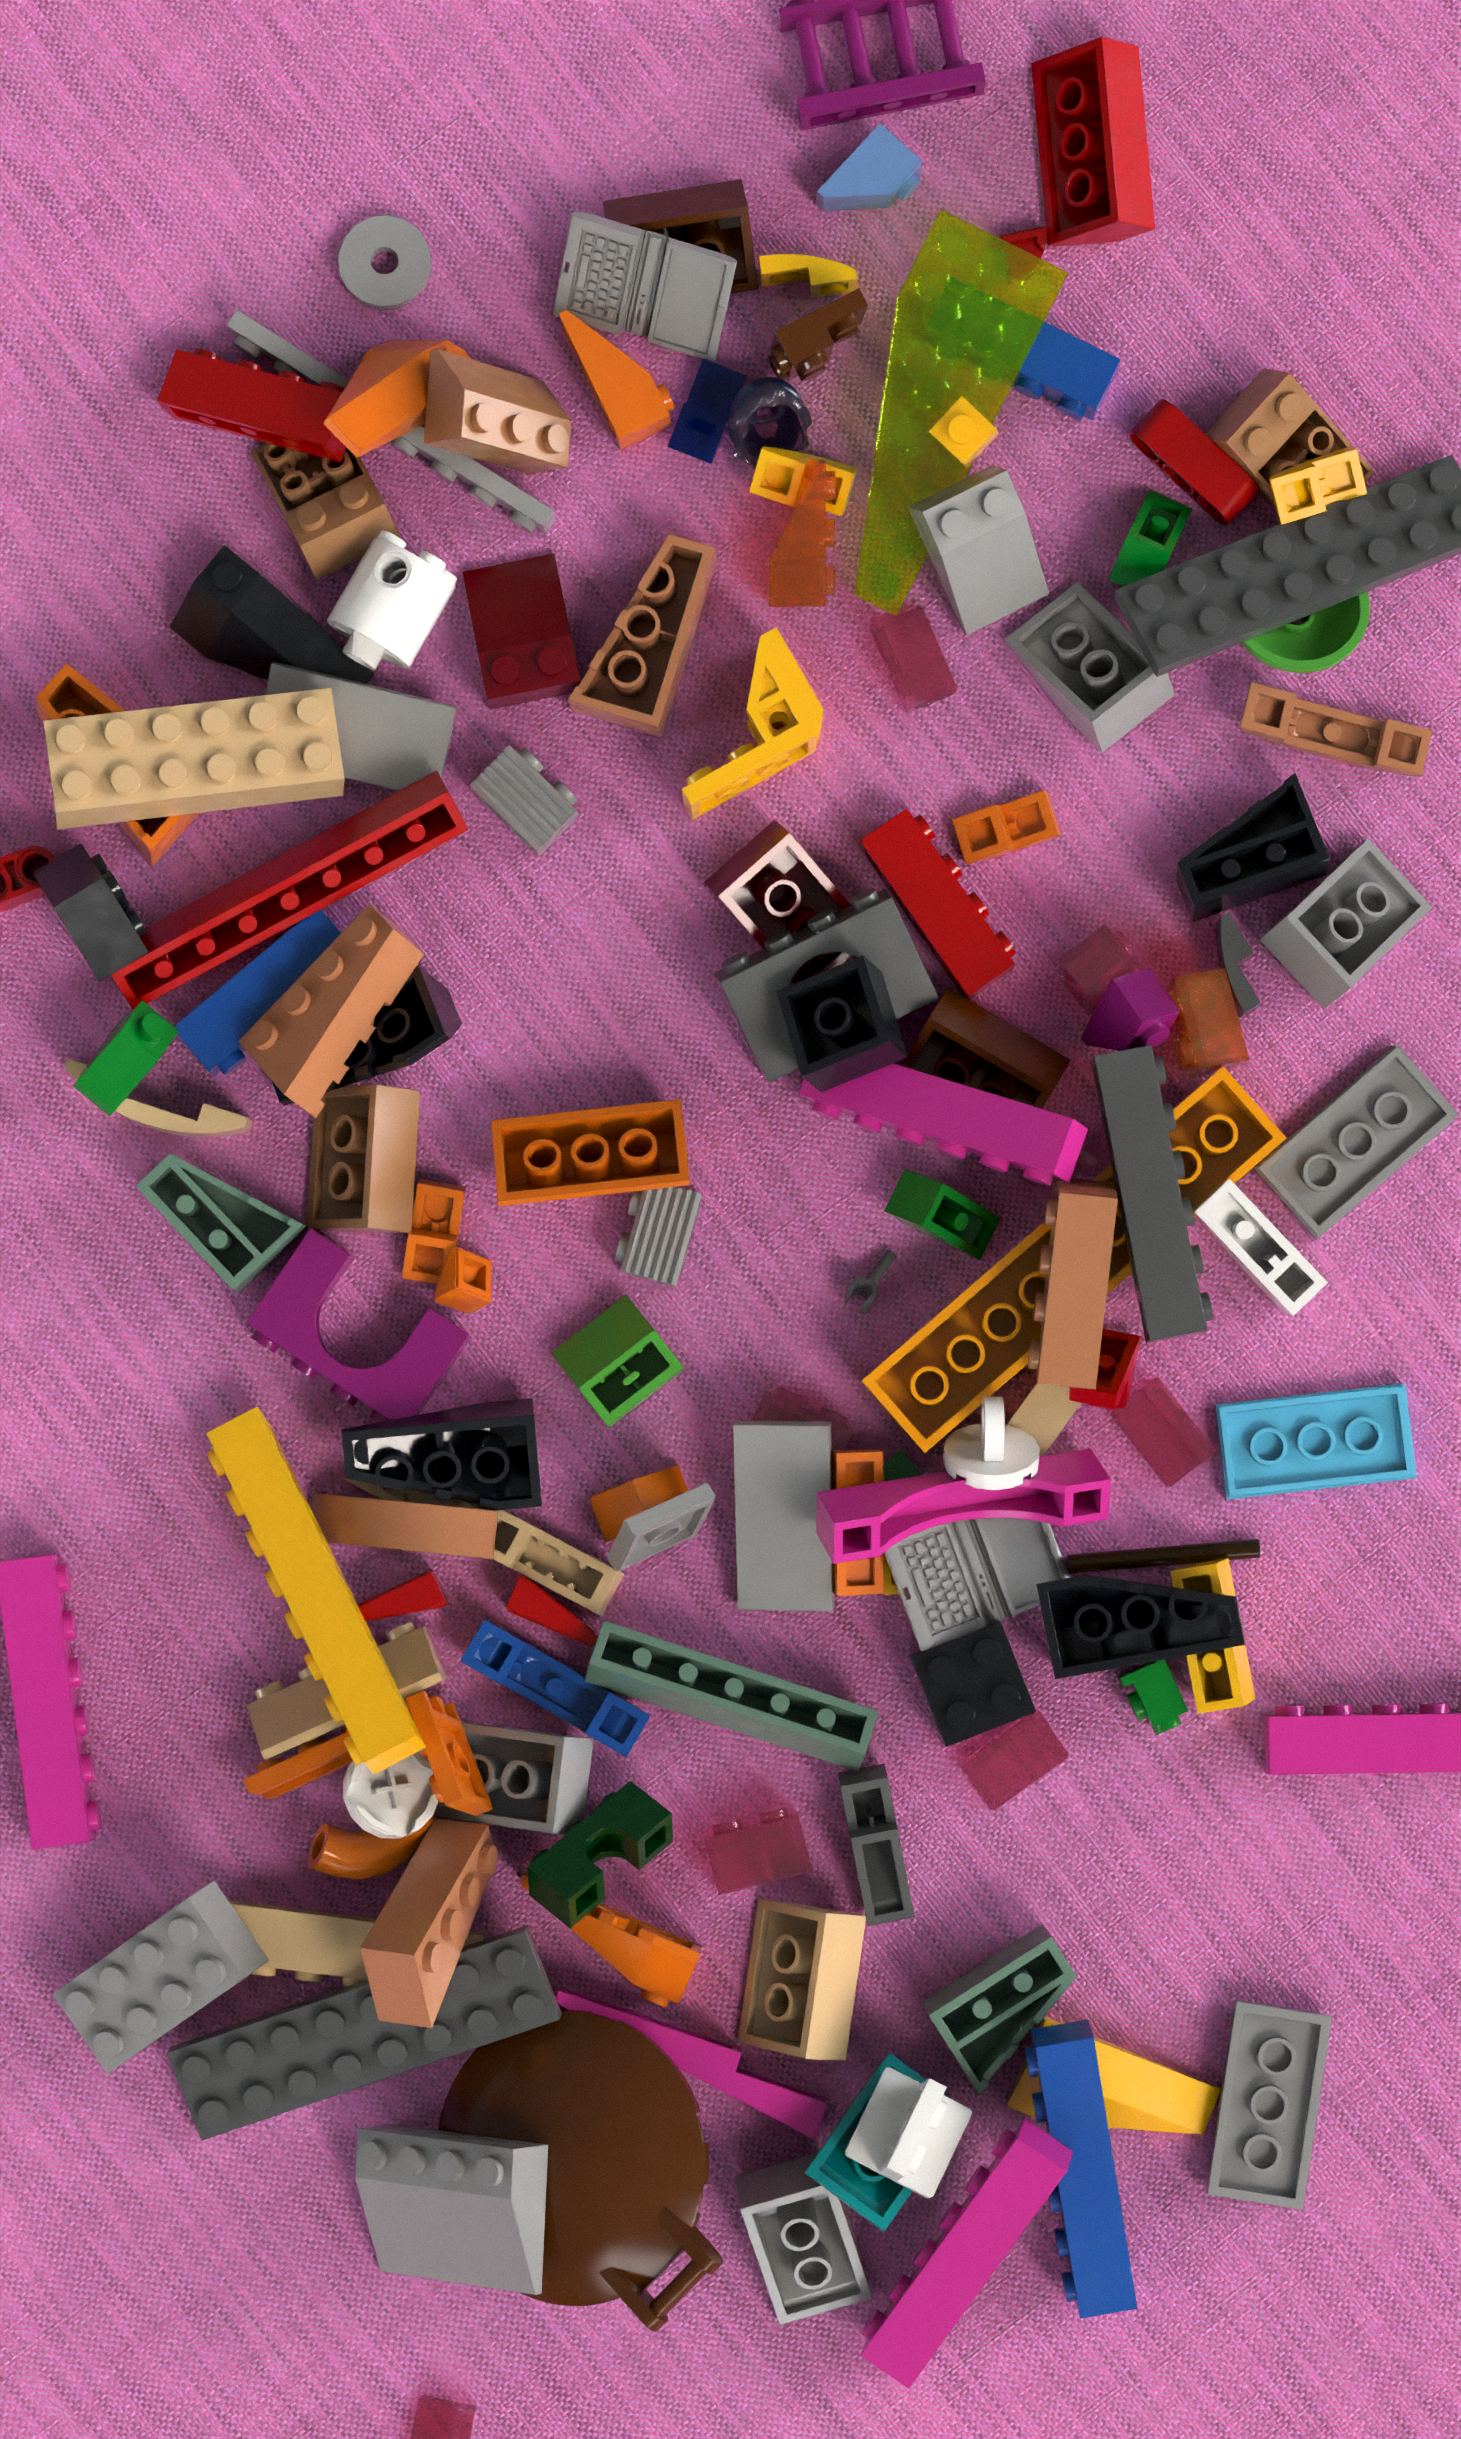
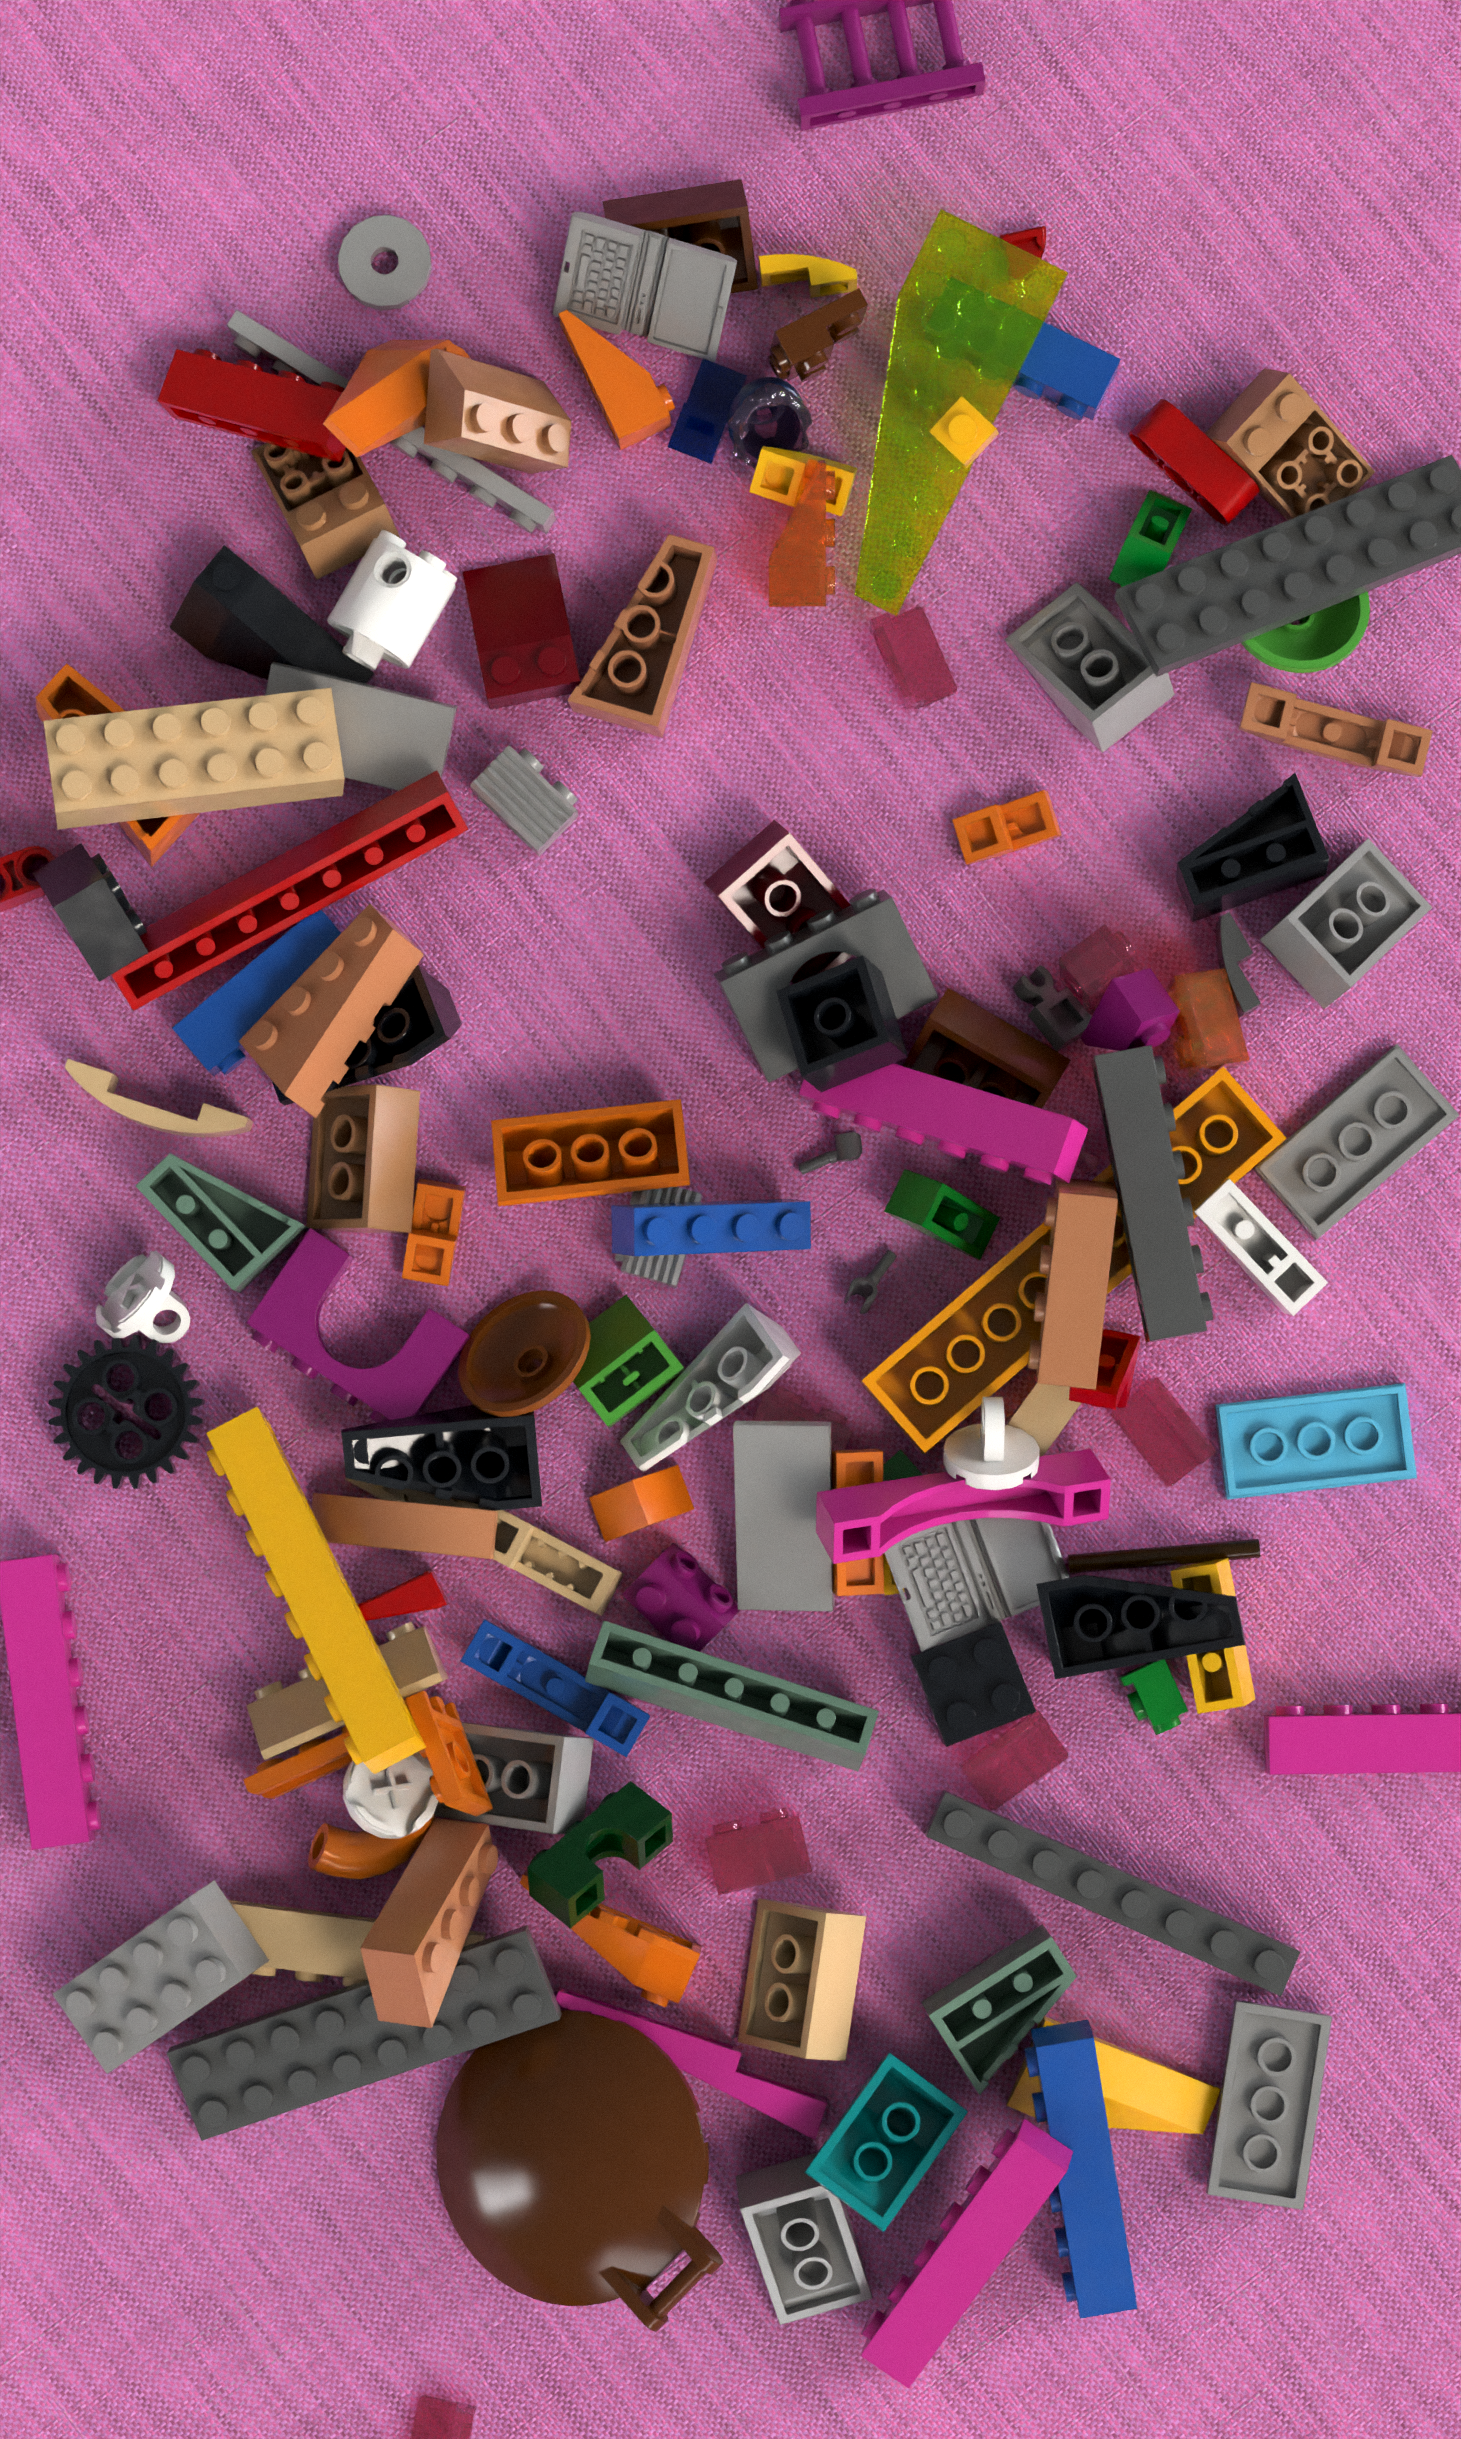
(101, 1446): none -> black gear
(125, 1057): green slope -> none
(140, 1293): none -> white tile
(454, 2205): light grey slope -> none
(464, 1281): orange slope -> none
(524, 1353): none -> dark orange dish
(539, 1607): red slope -> none
(661, 1527): light grey tile -> none
(681, 1599): none -> magenta bracket
(710, 1227): none -> blue brick
(721, 1379): none -> white wedge
(776, 696): yellow bracket -> none
(847, 1149): none -> dark grey hand
(872, 175): medium blue slope -> none
(876, 1844): dark grey slope -> none
(909, 2131): white bracket -> none
(937, 903): red brick -> none
(981, 548): light grey slope -> none
(1054, 1013): none -> dark grey plate
(1093, 144): red slope -> none
(1112, 1892): none -> dark grey brick
(1316, 483): yellow slope -> none

